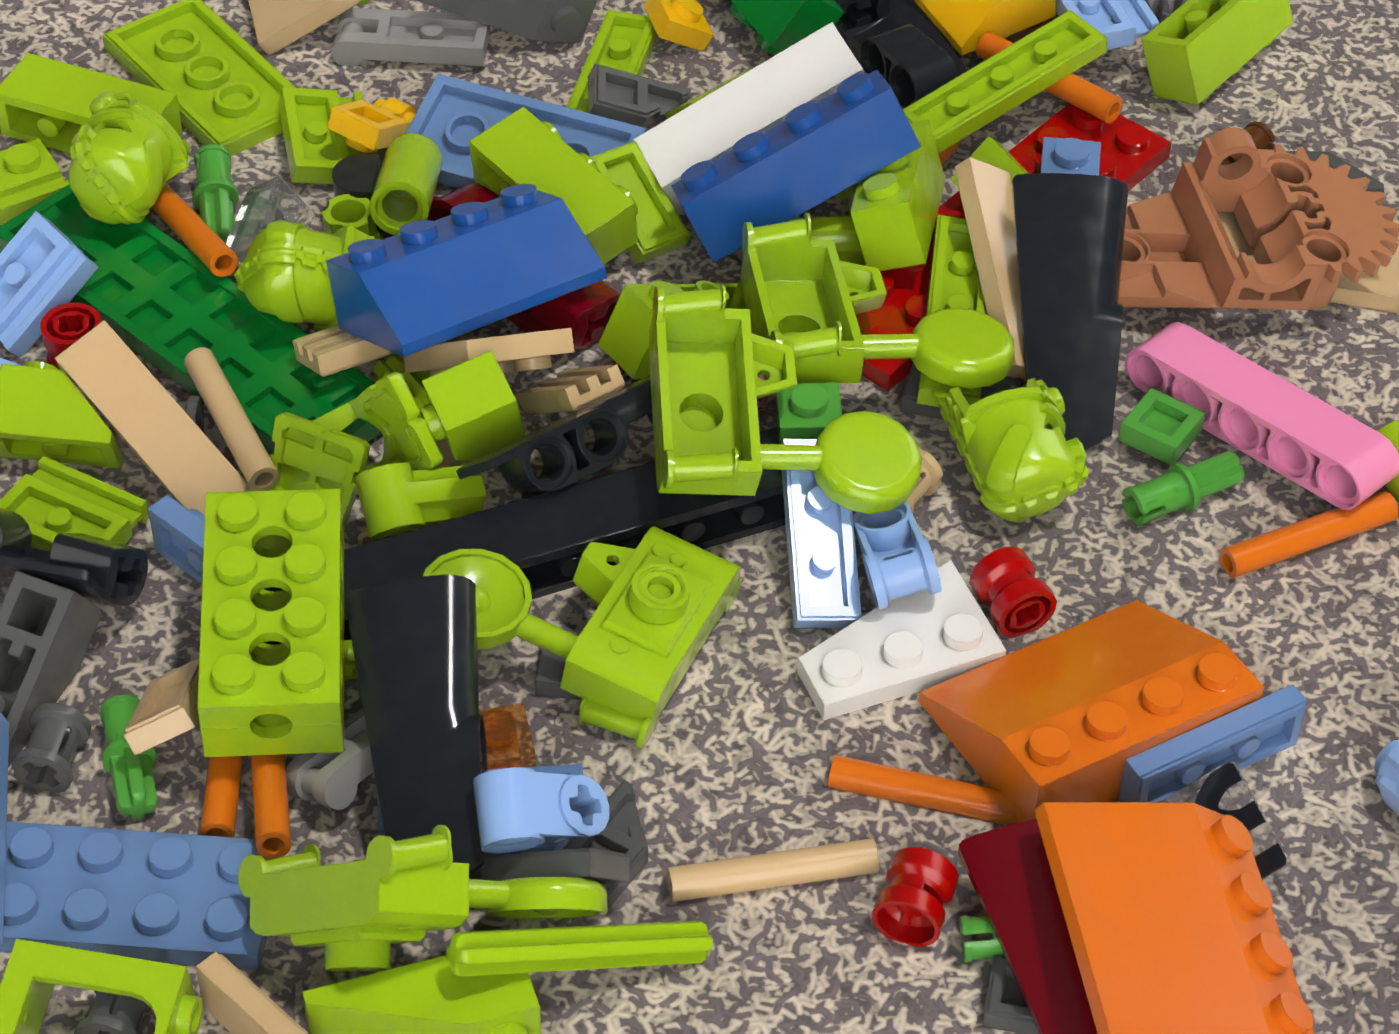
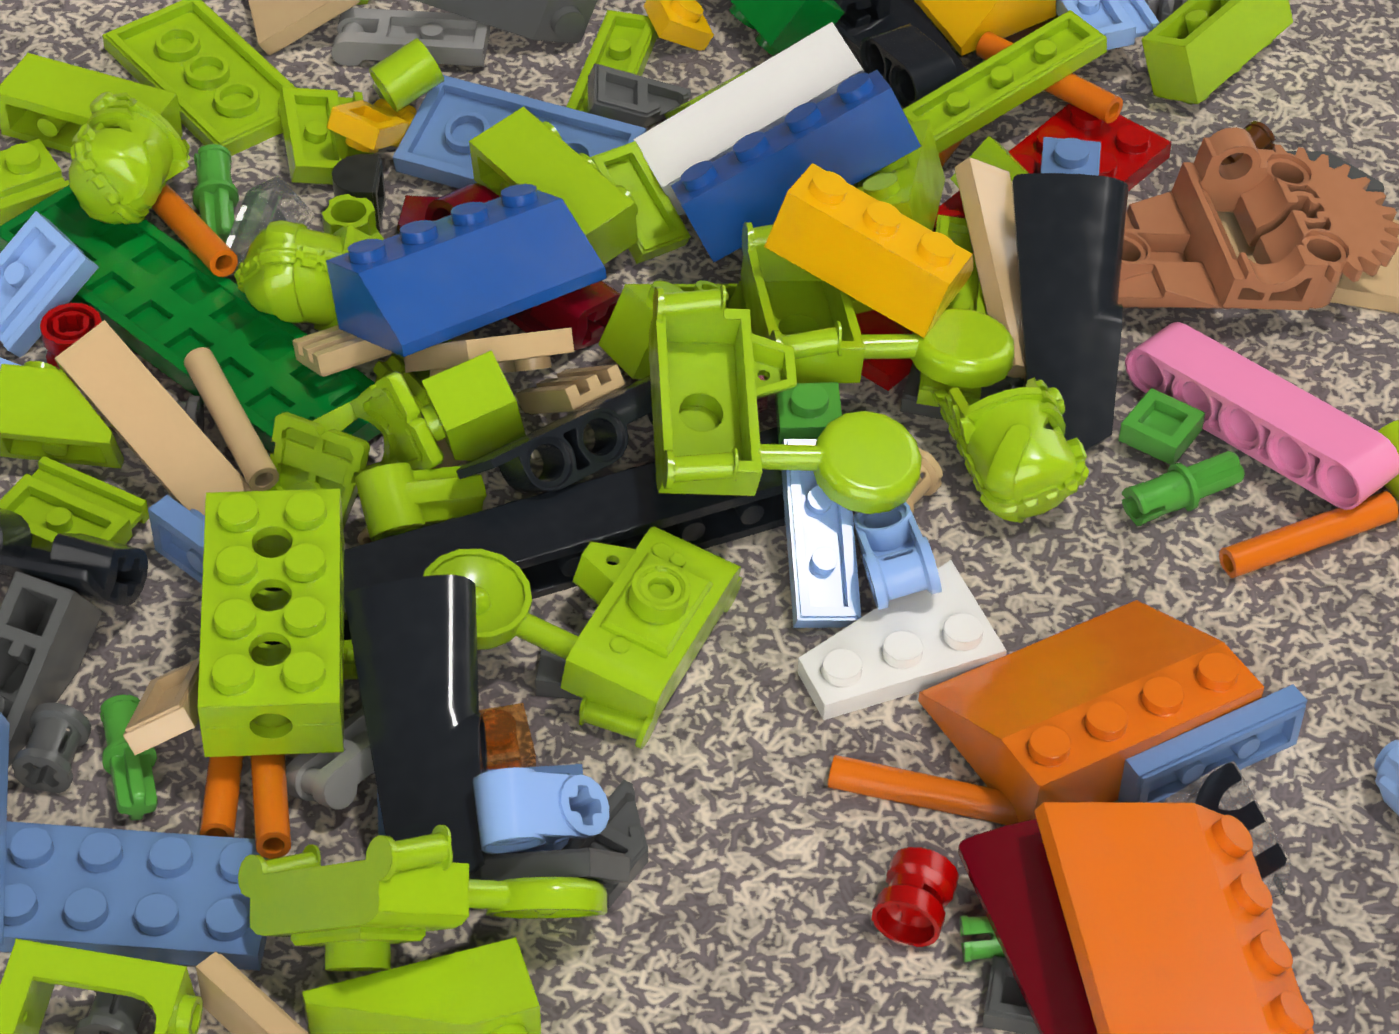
(405, 182): lime pin -> none
(406, 75): none -> lime piece
(578, 948): lime axle -> none
(772, 870): tan piece -> none
(869, 250): none -> yellow slope
(1009, 586): red wheel -> none

